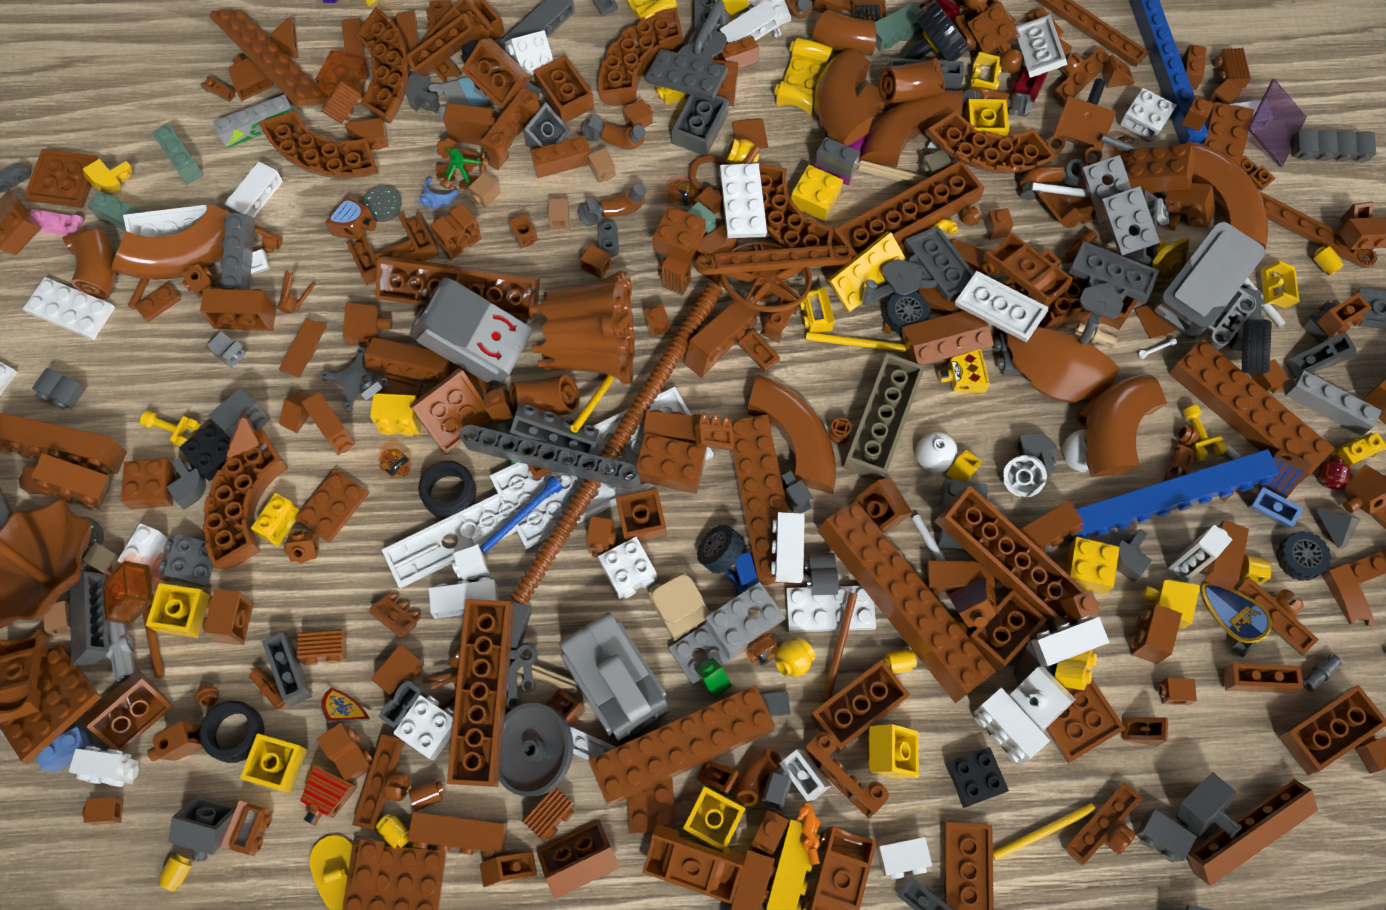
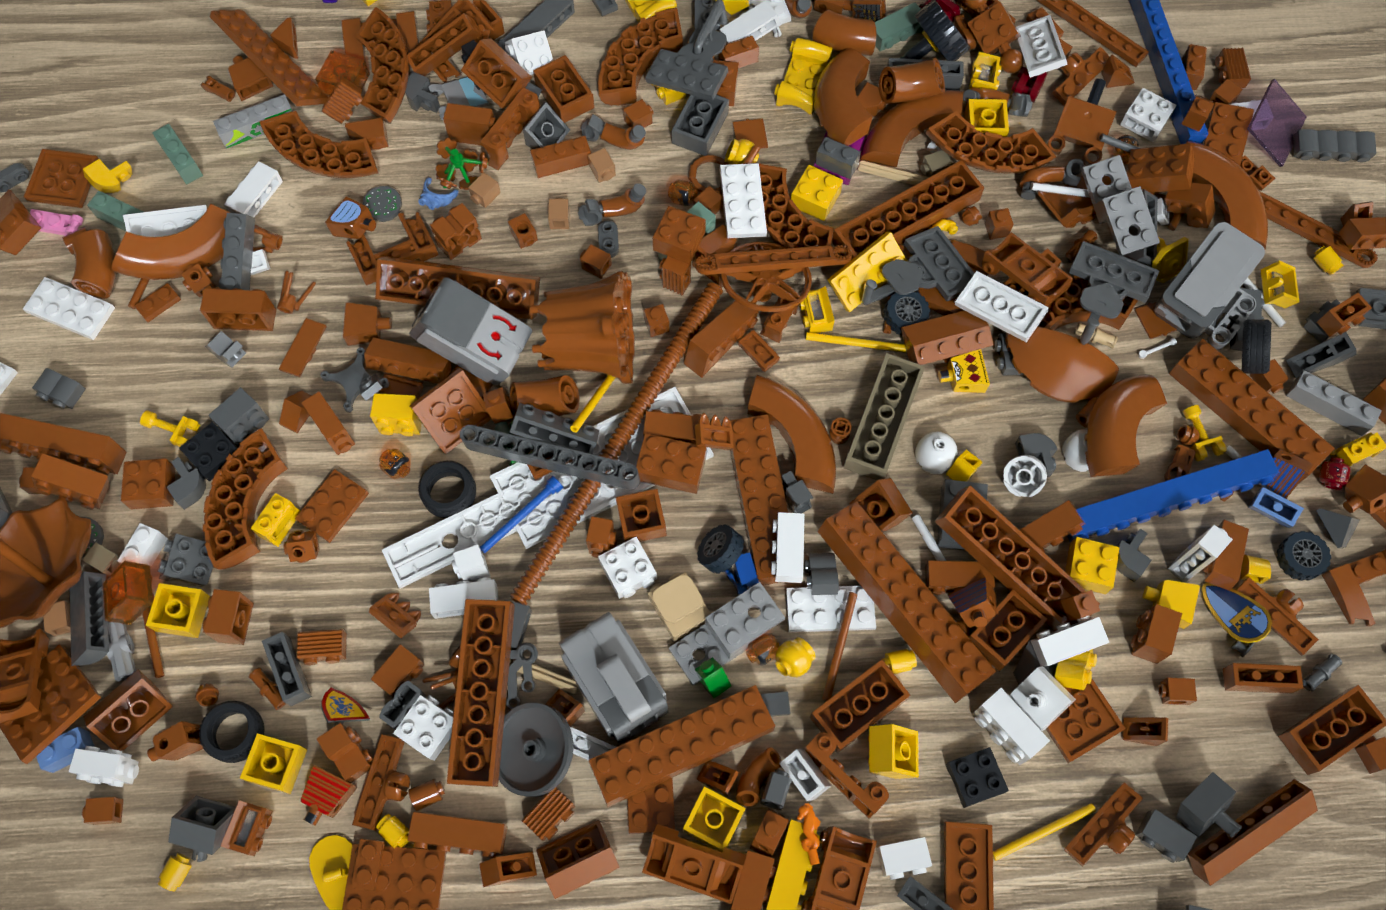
(243, 437): slope -> none

